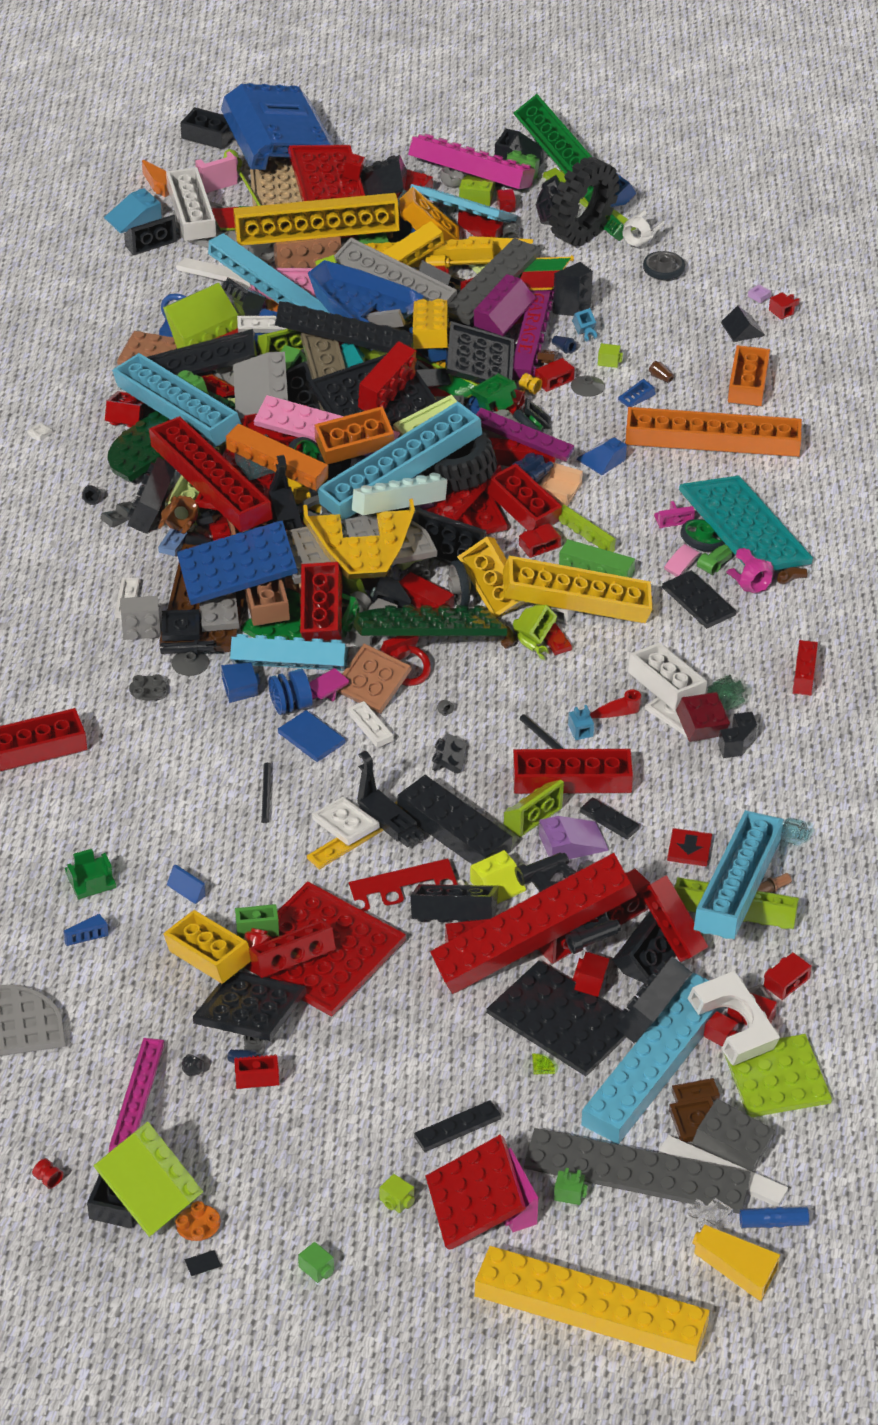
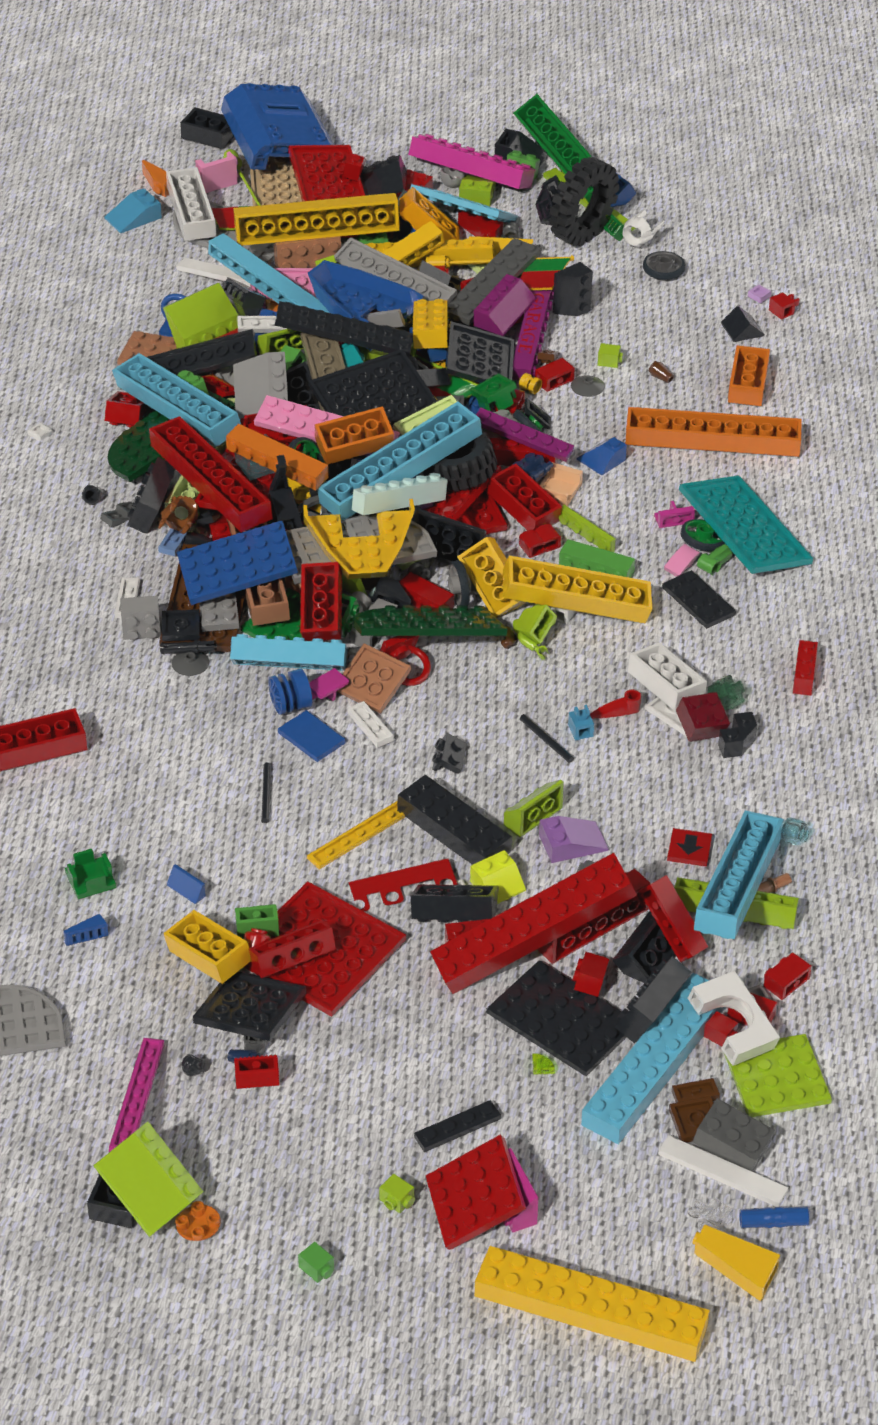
(47, 1173): red wheel -> none
(148, 687): dark grey dish -> none
(151, 235): black slope -> none
(202, 1263): black piece -> none
(240, 681): blue torso -> none
(345, 821): white tile -> none
(384, 810): black hinge -> none
(387, 377): red brick -> none
(445, 705): dark grey hinge -> none
(506, 200): red brick -> none
(540, 875): black piece -> none
(557, 641): red plate -> none
(565, 344): dark blue cone -> none
(570, 1187): bright green brick -> none
(579, 769): red brick -> none
(585, 323): dark azure brick -> none
(609, 818): black plate -> none
(637, 1169): dark grey plate -> none
(649, 391): blue slope -> none
(751, 579): dark pink piece -> none
(790, 574): reddish brown arm -> none

